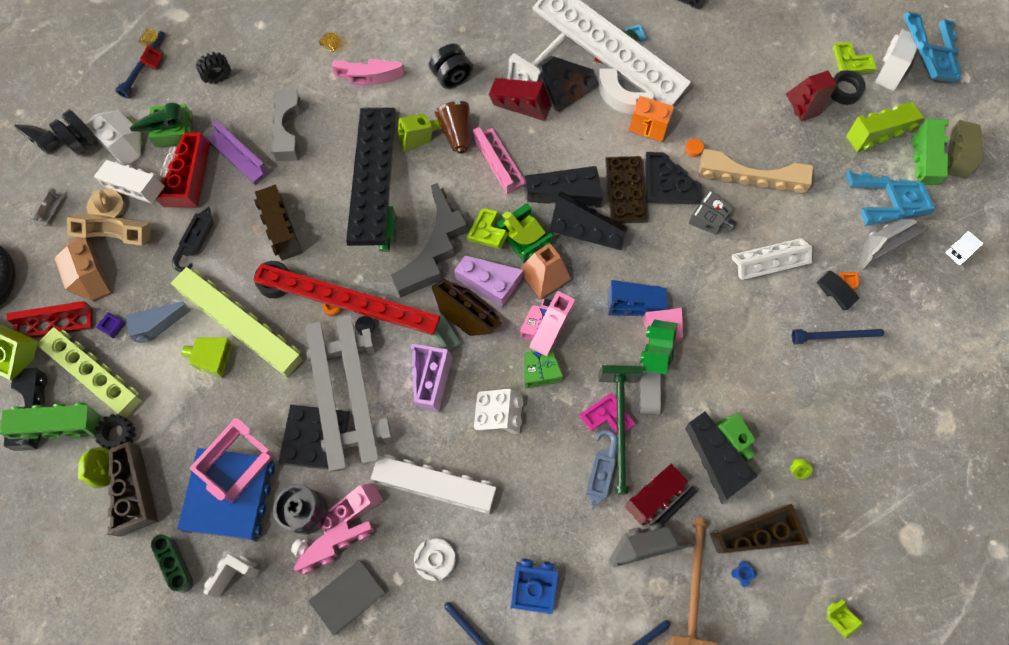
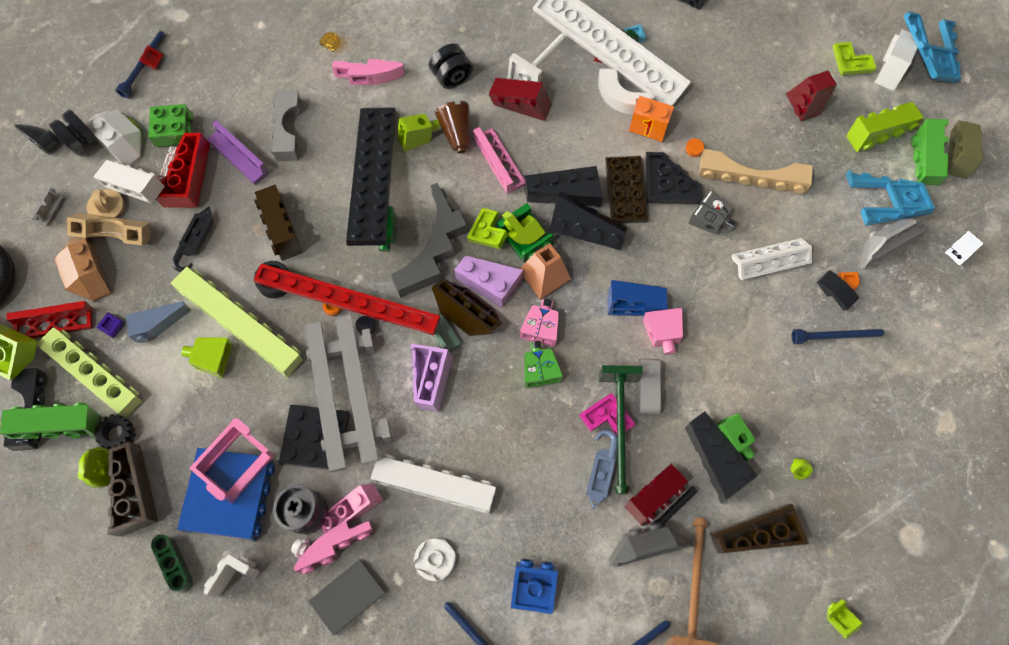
(148, 37): clear yellow tile -> none
(163, 119): dark green piece -> none
(213, 68): black tyre -> none
(499, 410): white bracket -> none
(552, 323): bright pink slope -> none
(566, 80): black plate -> none
(661, 347): green brick -> none
(744, 567): blue plate -> none
(853, 78): black tyre -> none

